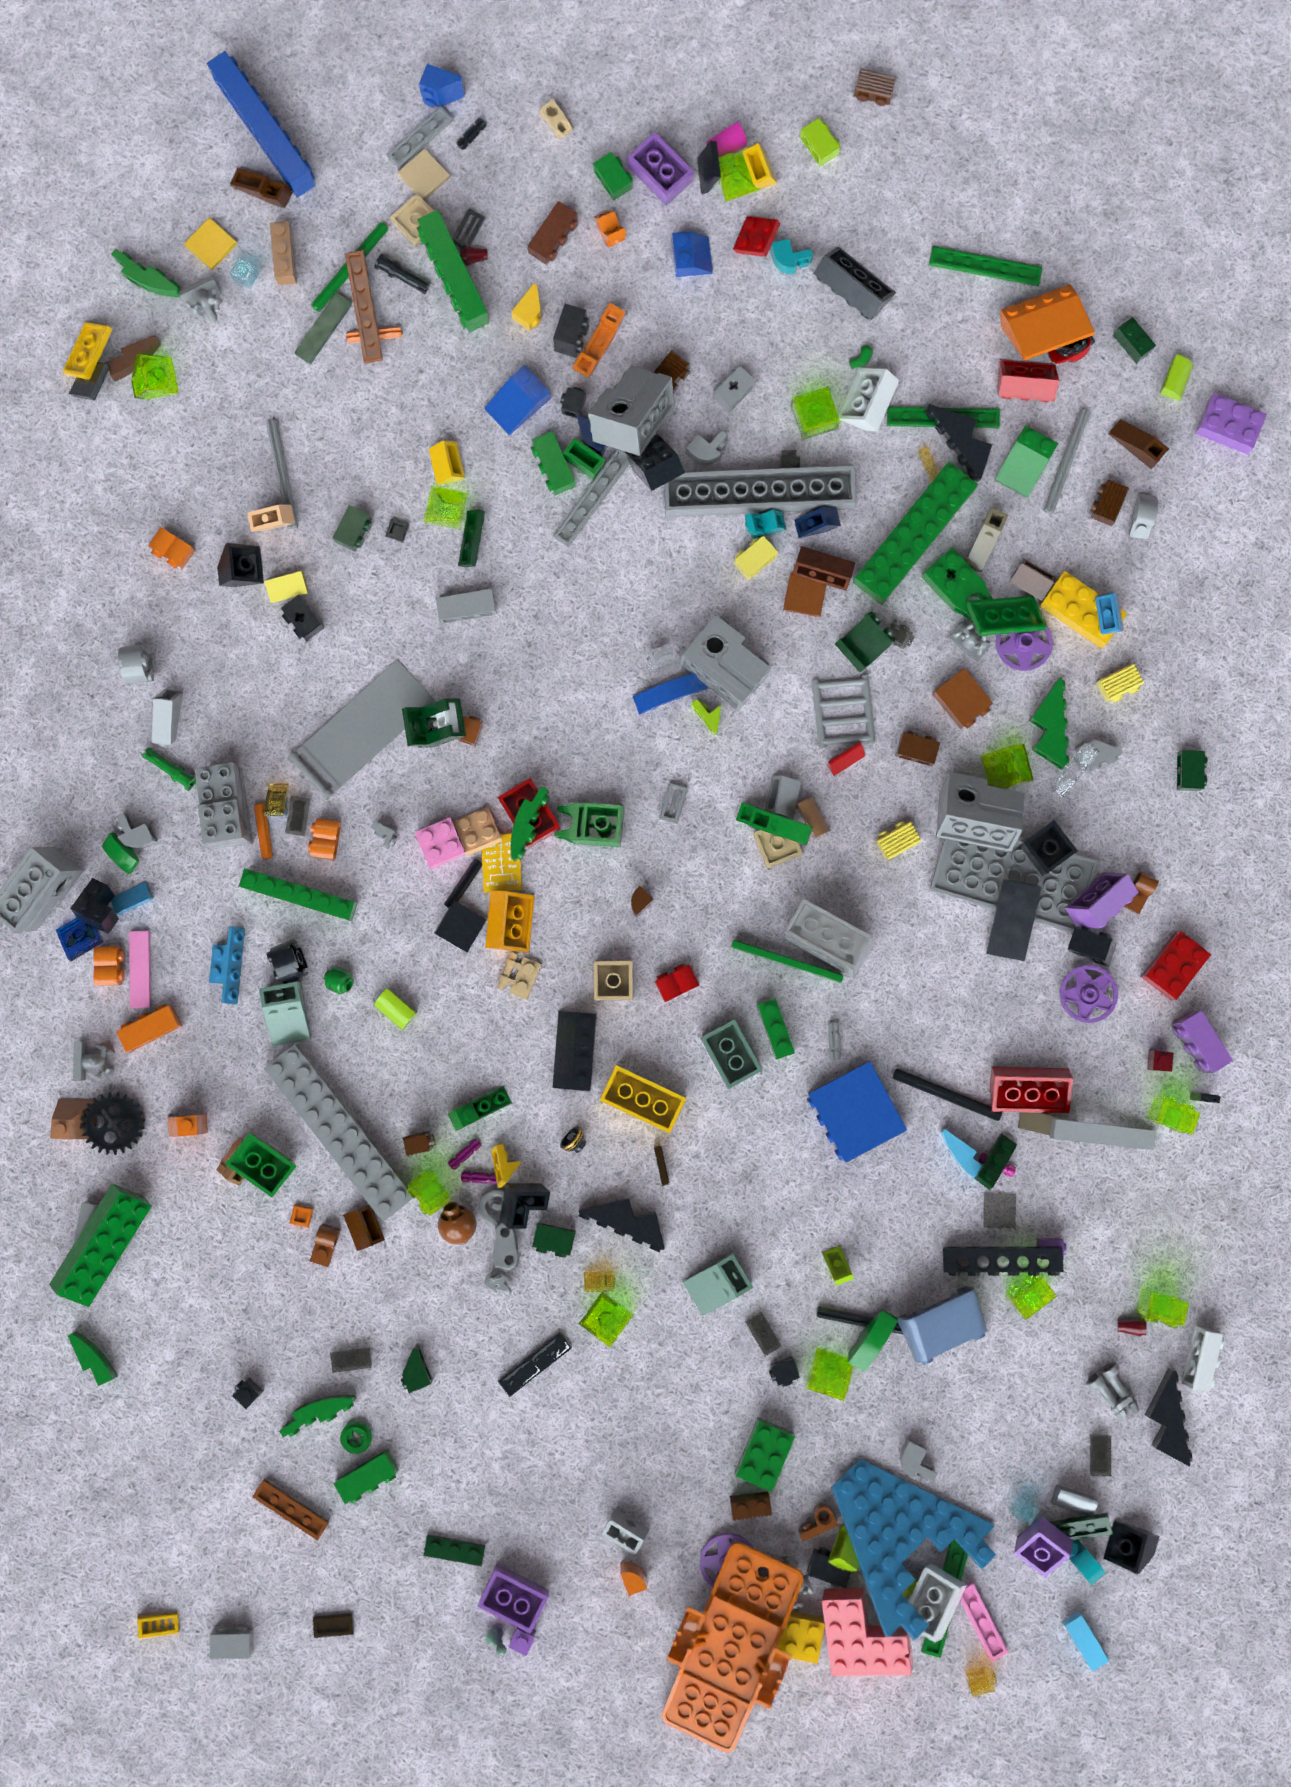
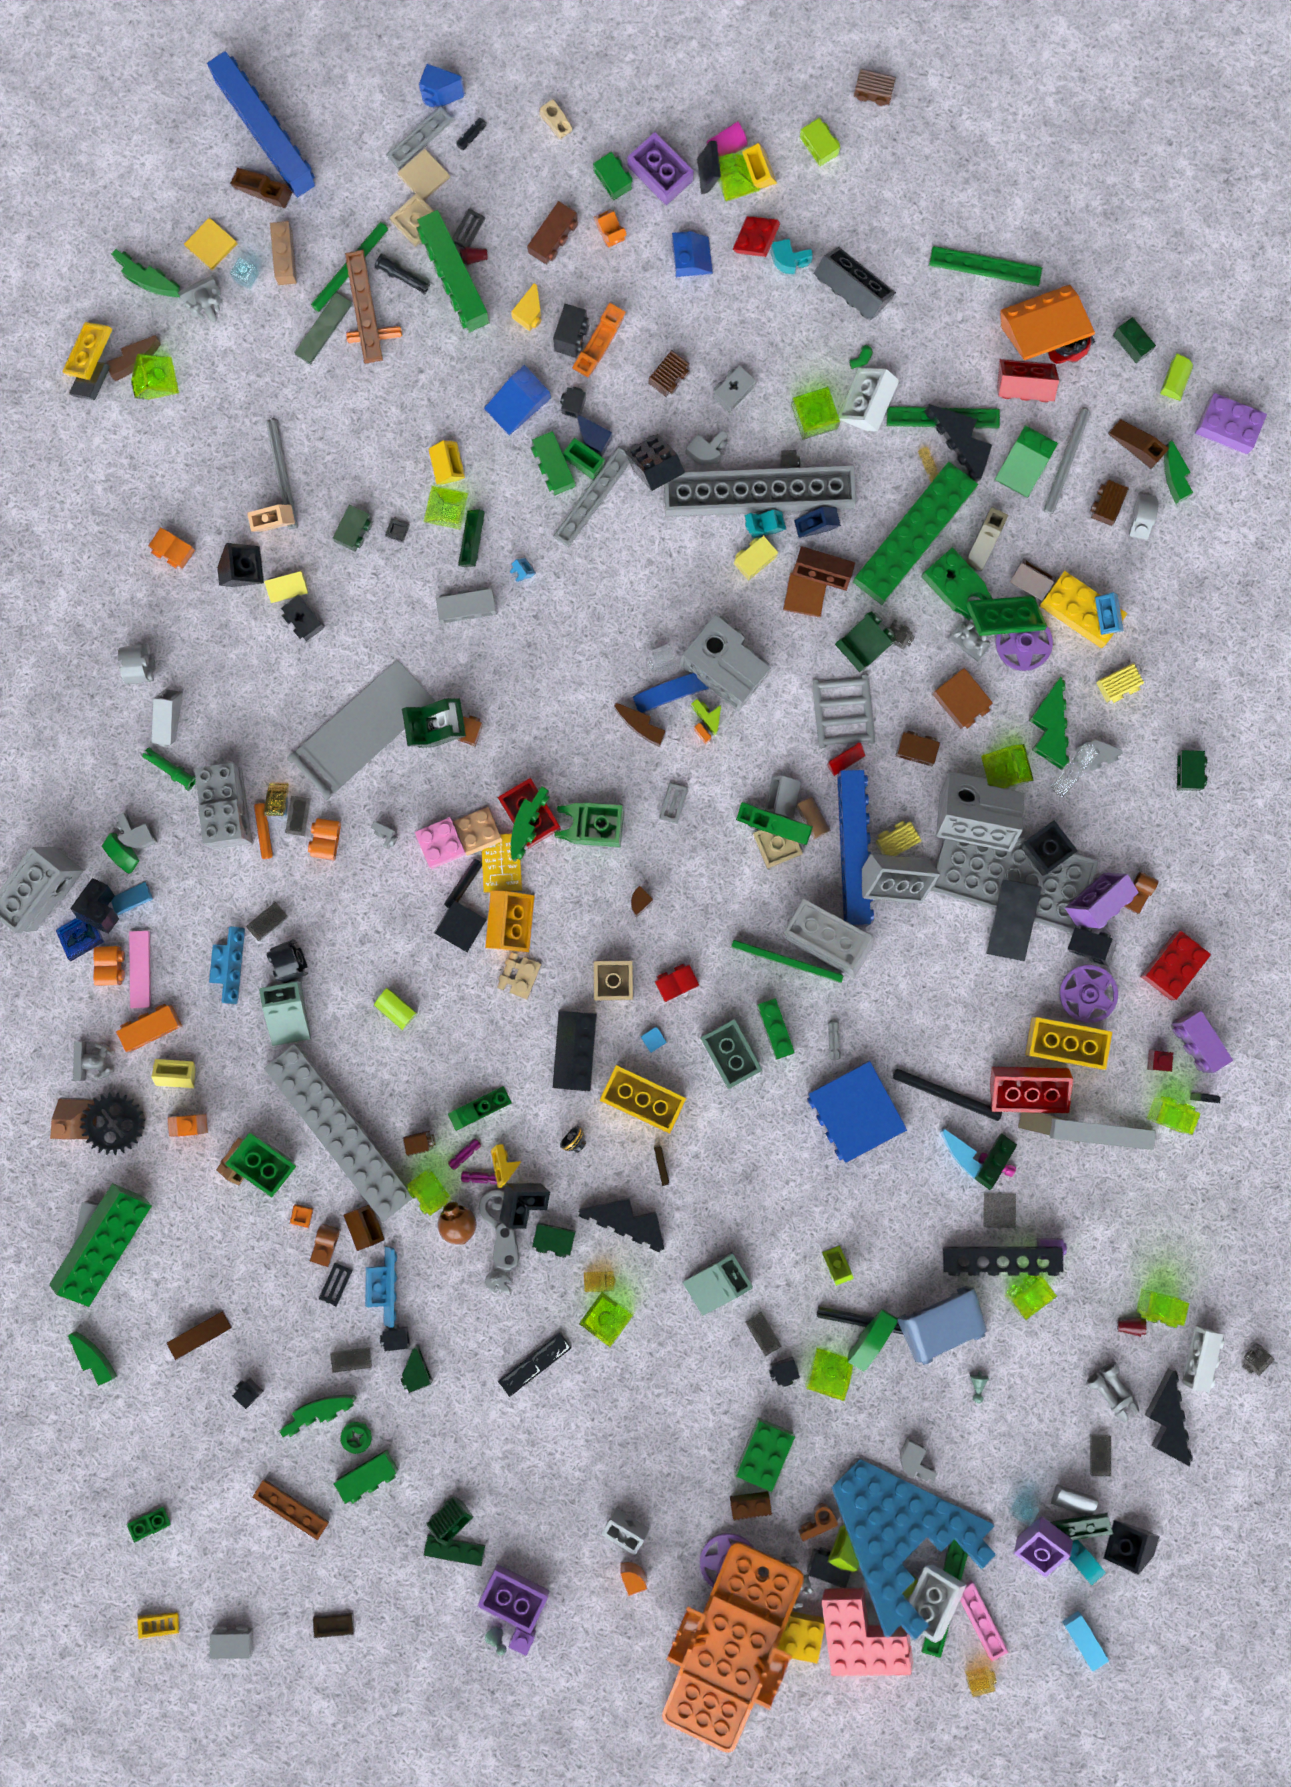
(148, 1524): none -> green slope
(174, 1073): none -> light yellow brick
(198, 1335): none -> reddish brown slope
(267, 921): none -> clear smoke plate
(298, 894): green brick -> none
(328, 1300): none -> black tile
(338, 980): green head -> none
(380, 1286): none -> dark azure bracket
(395, 1338): none -> black brick
(449, 1520): none -> dark green brick
(523, 568): none -> dark azure tile
(632, 410): light grey piece -> none
(640, 724): none -> reddish brown slope
(653, 1039): none -> dark azure slope
(702, 733): none -> orange tile
(854, 845): none -> blue brick
(897, 878): none -> light grey slope
(979, 1383): none -> sand green piece
(1068, 1043): none -> yellow brick
(1176, 474): none -> green slope
(1257, 1360): none -> clear smoke brick

